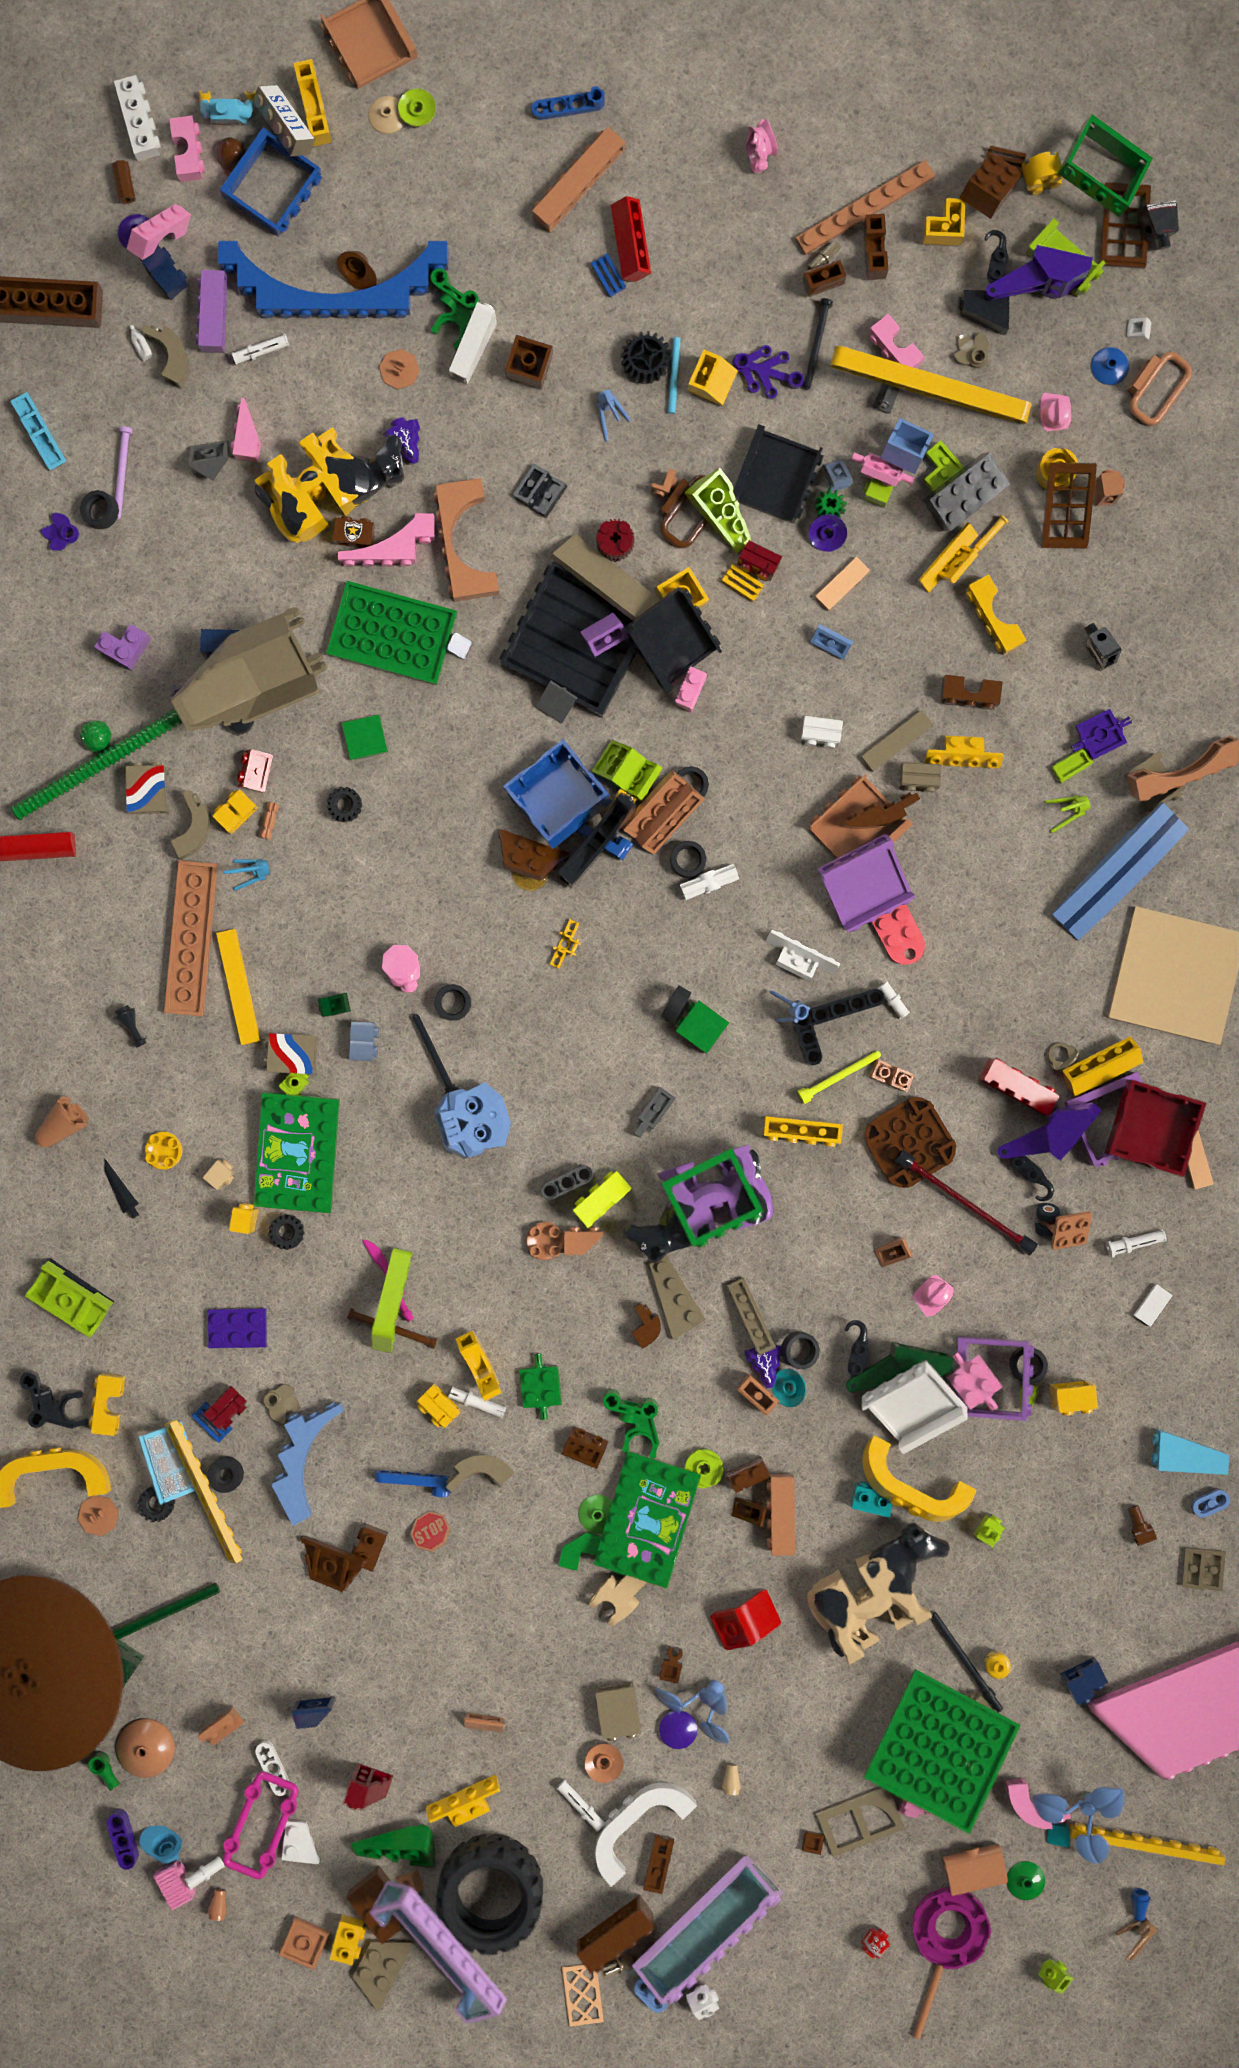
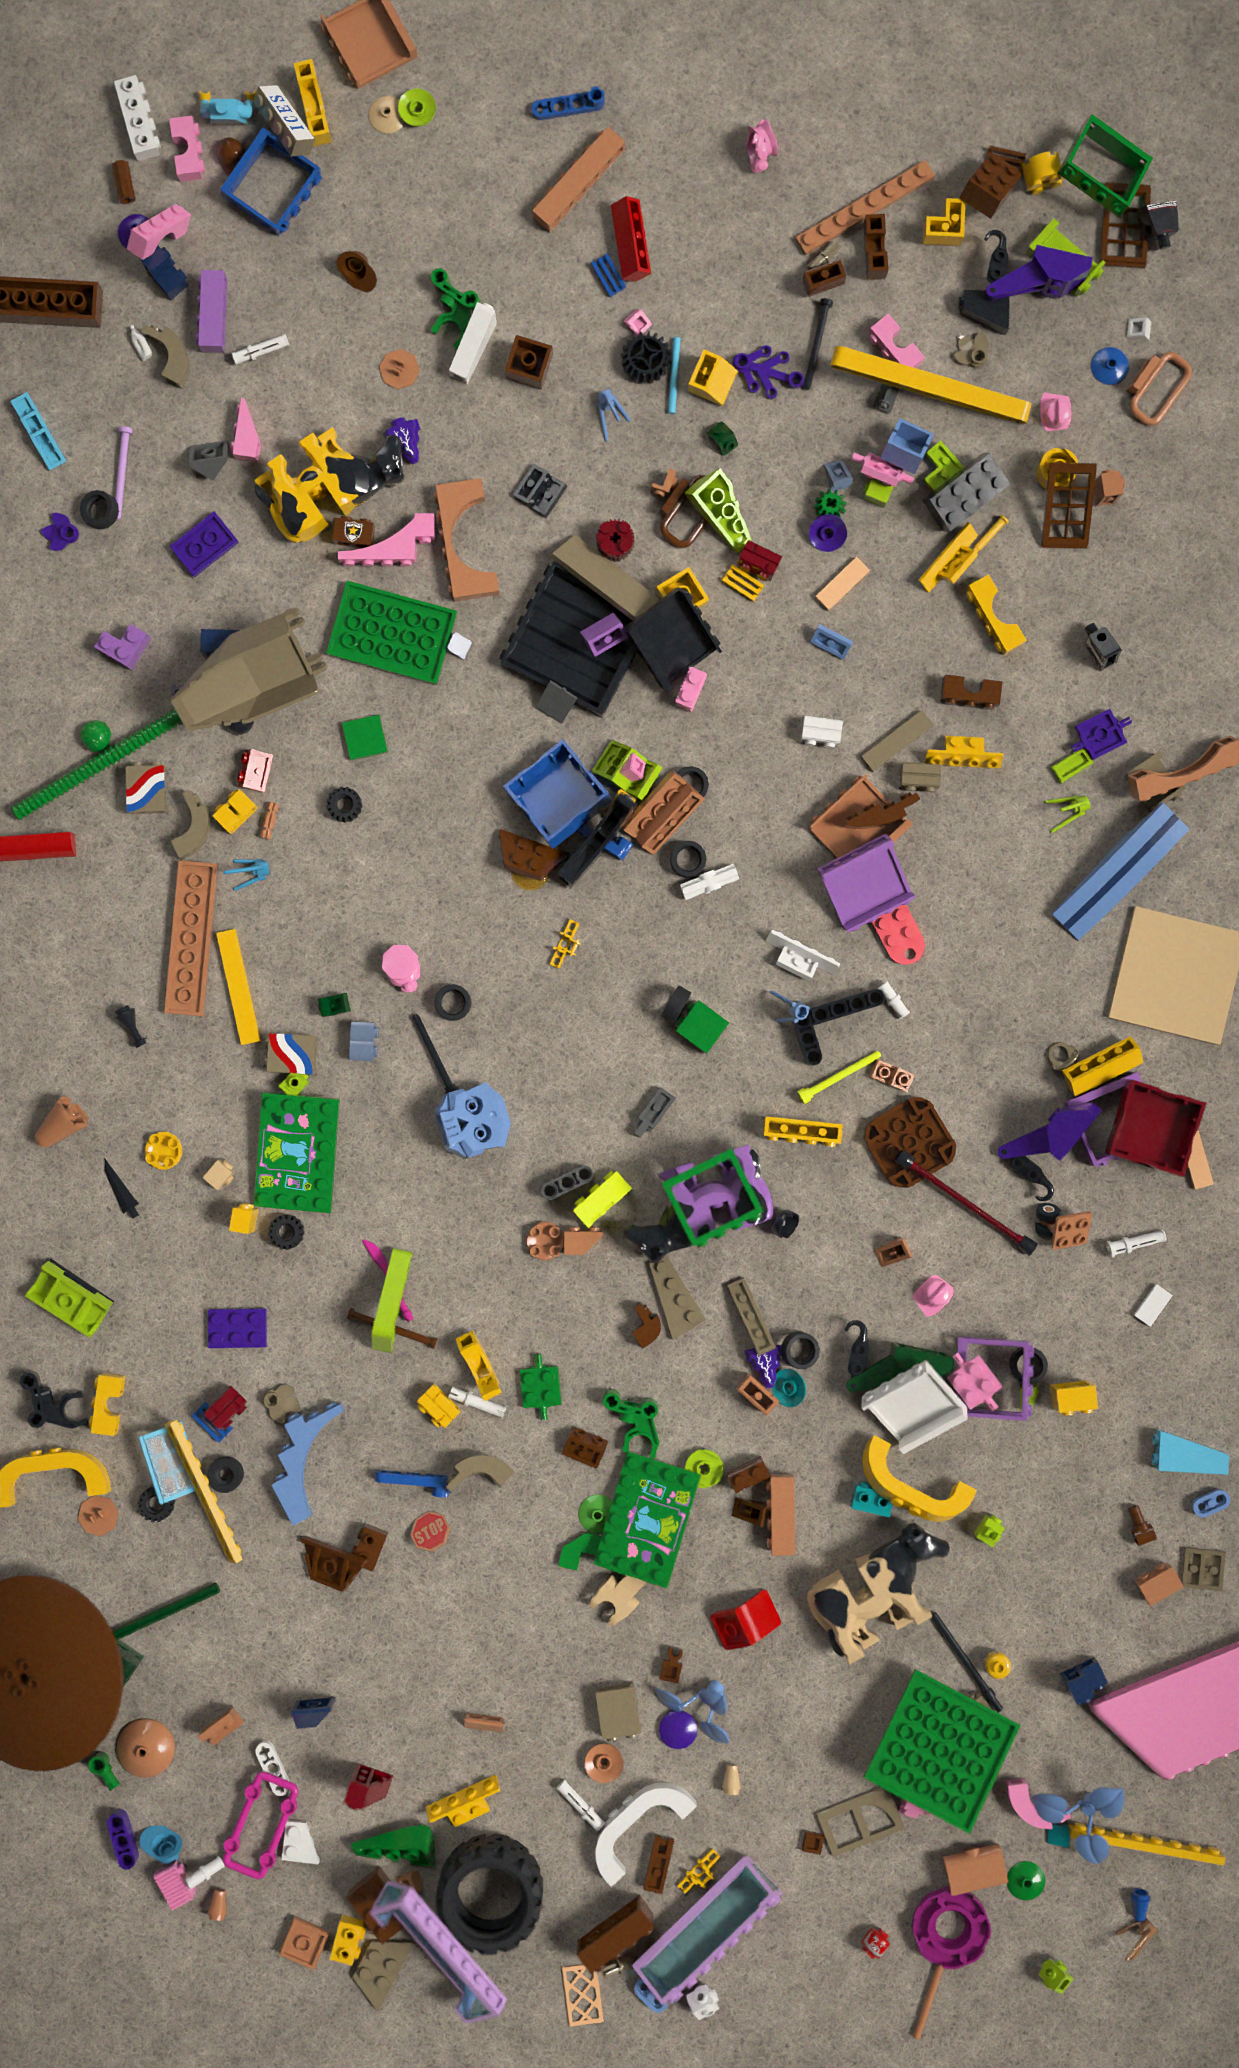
(204, 544): none -> dark purple plate
(384, 299): blue arch -> none
(633, 768): none -> bright pink slope
(637, 322): none -> bright pink slope
(705, 1868): none -> yellow piece
(723, 437): none -> dark green bracket
(777, 475): black panel -> none
(791, 1222): none -> black hair
(1019, 1087): wedge -> none
(1158, 1583): none -> nougat brick

